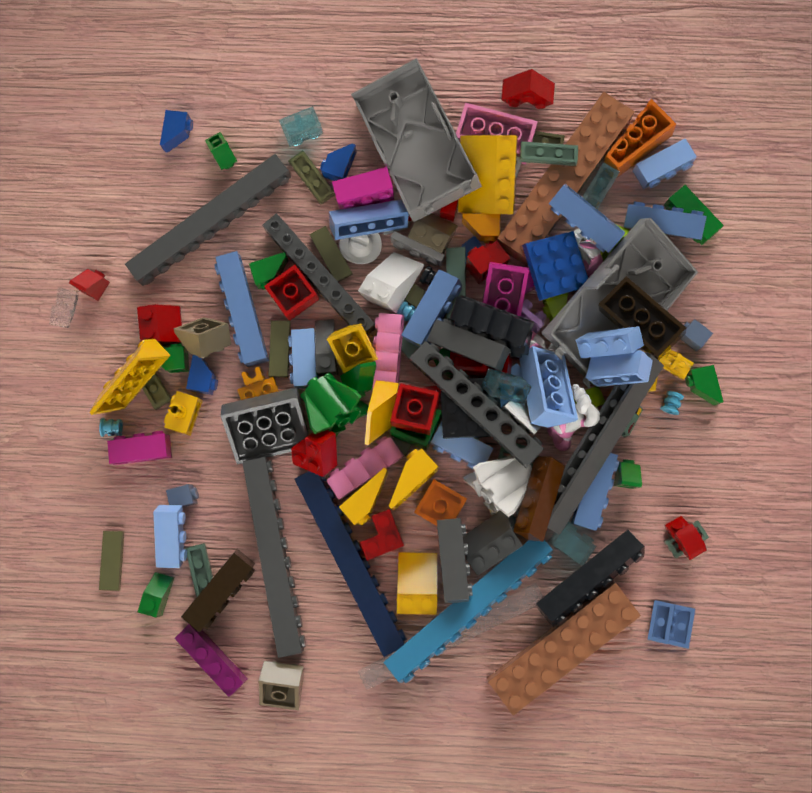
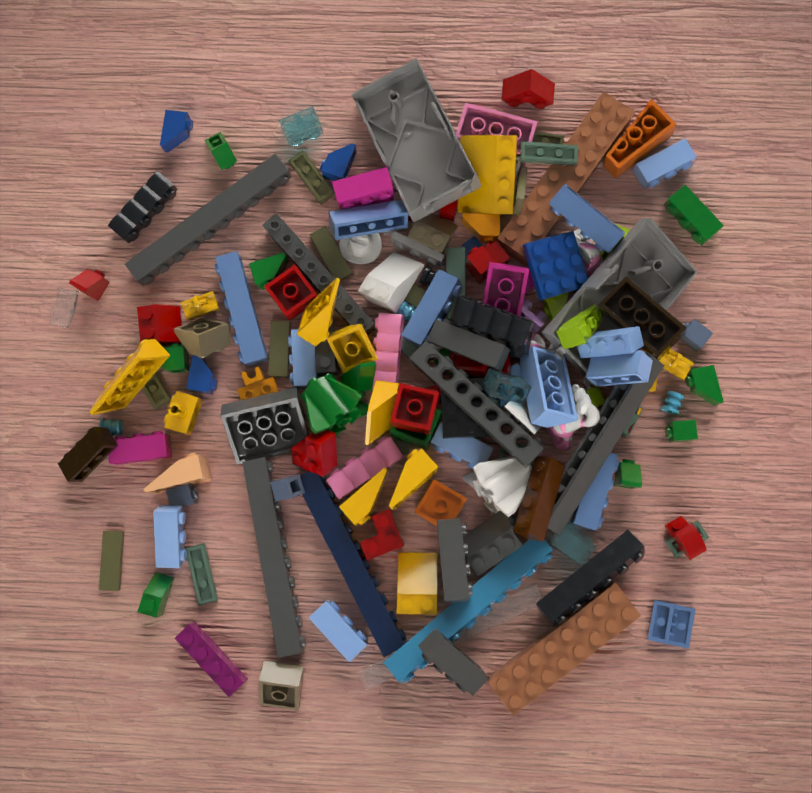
(87, 454): none -> dark brown brick
(142, 207): none -> black brick
(190, 470): none -> light nougat slope
(200, 305): none -> yellow hips
(216, 593): dark brown brick -> none
(287, 487): none -> sand blue brick
(318, 315): none -> yellow slope
(339, 630): none -> light blue brick
(453, 662): none -> dark grey brick
(520, 191): none -> olive tile
(580, 328): none -> lime slope
(601, 185): clear light blue brick -> none
(670, 222): medium blue brick -> none
(681, 431): none -> green brick

